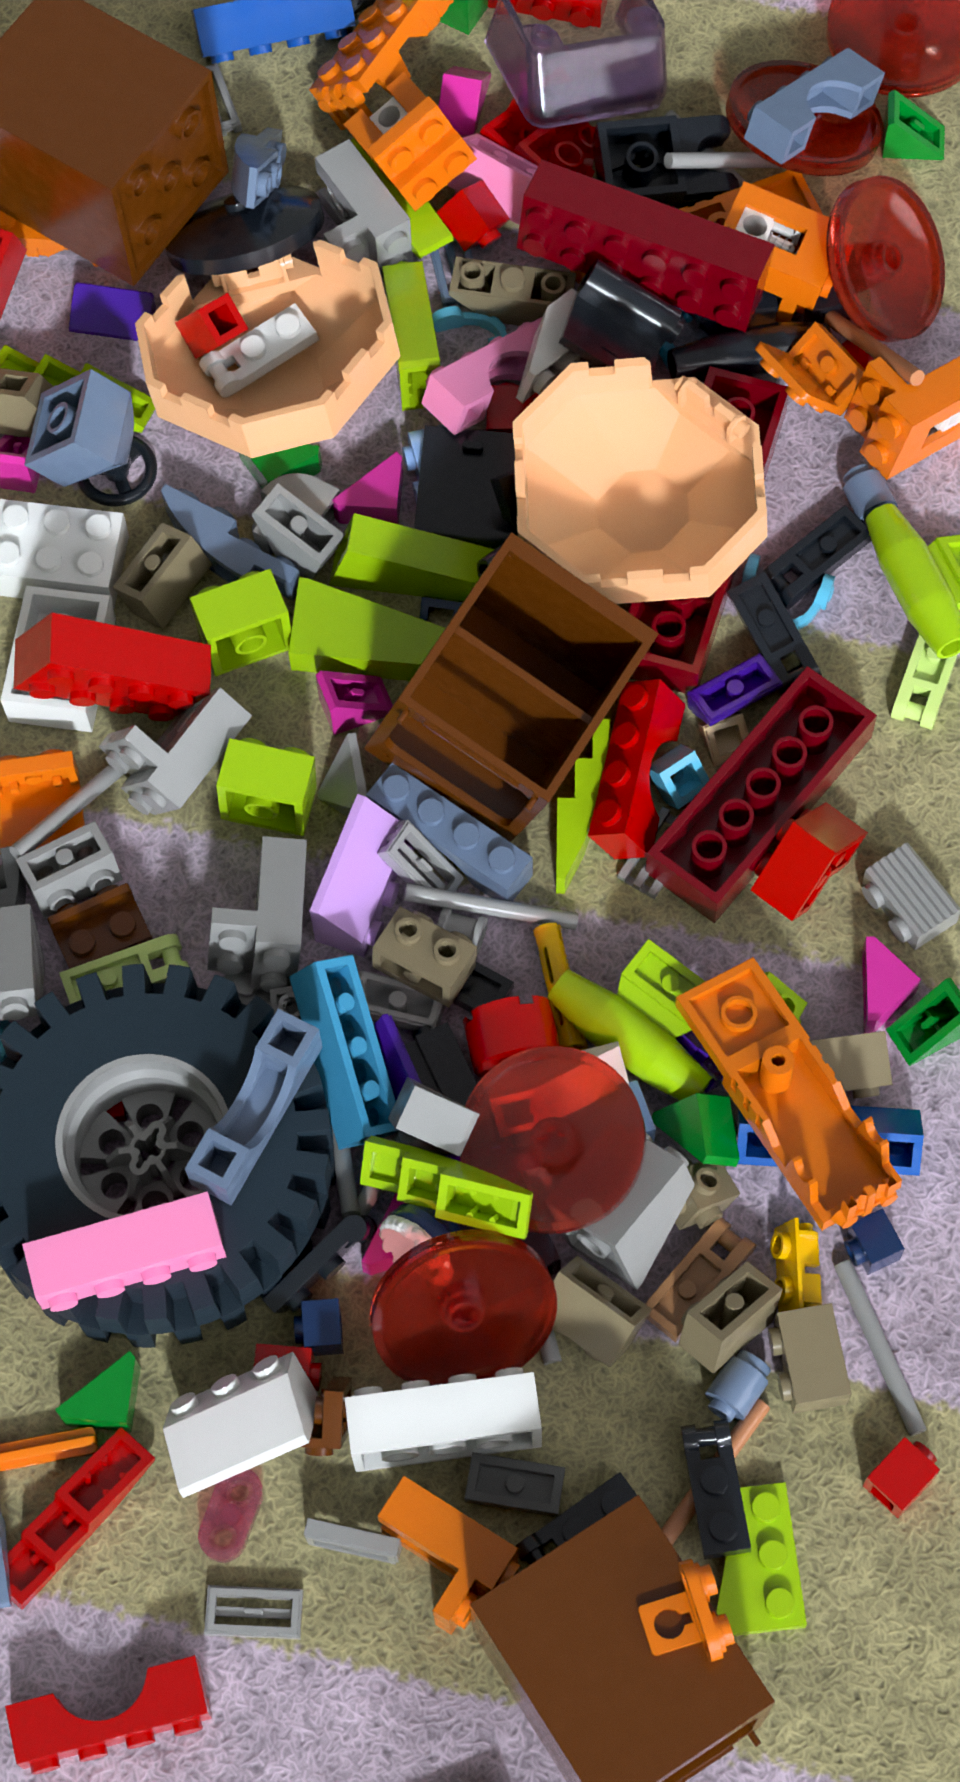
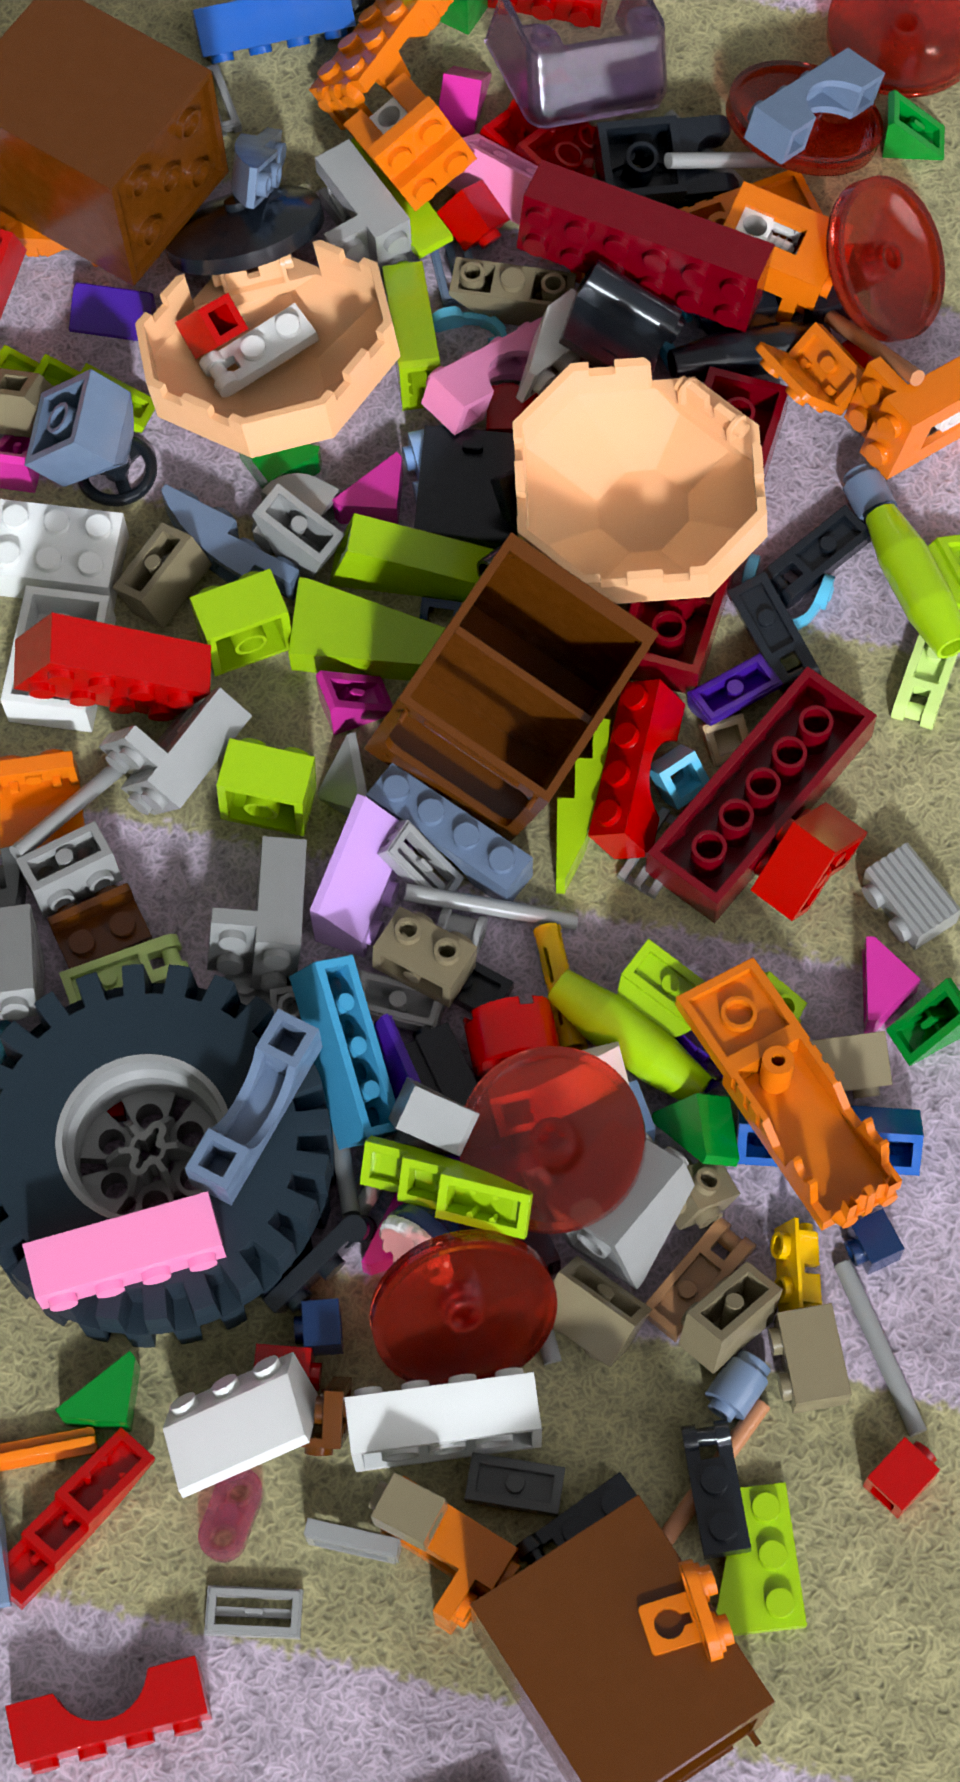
(407, 1510): none -> dark tan brick

